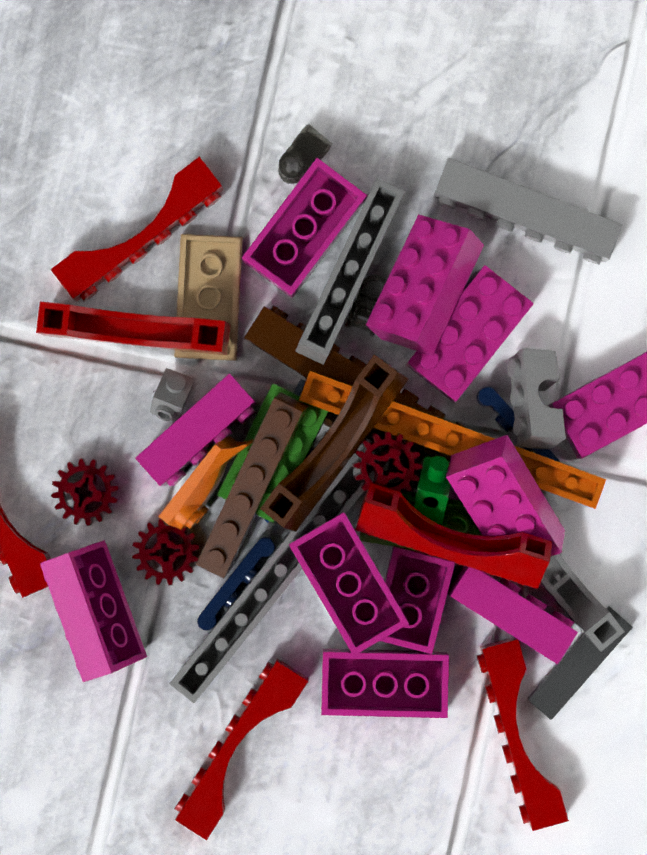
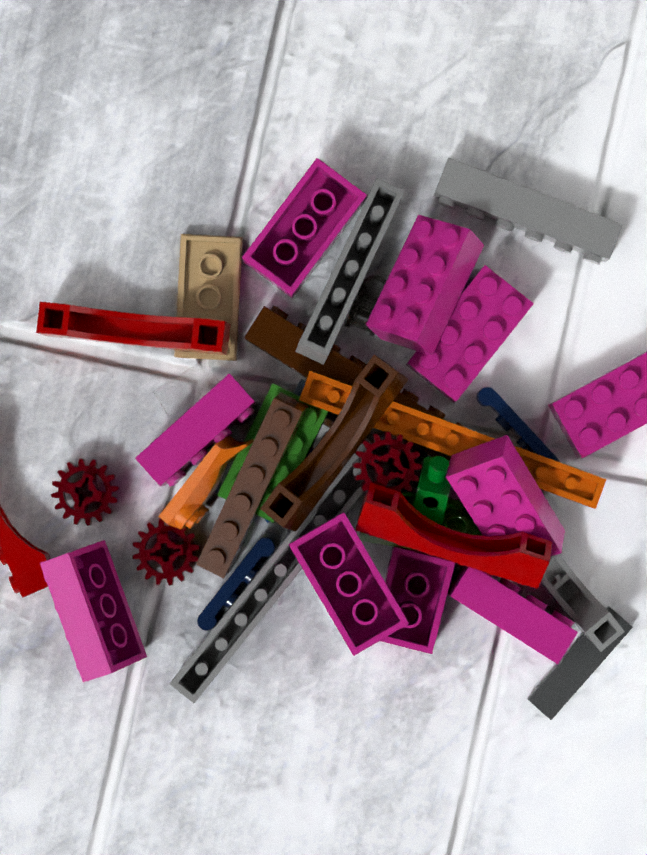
(171, 395): light grey bracket -> none
(190, 191): red arch -> none
(206, 803): red arch -> none
(304, 150): clear smoke piece -> none
(385, 683): dark pink brick -> none
(534, 421): light grey arch -> none
(540, 797): red arch -> none

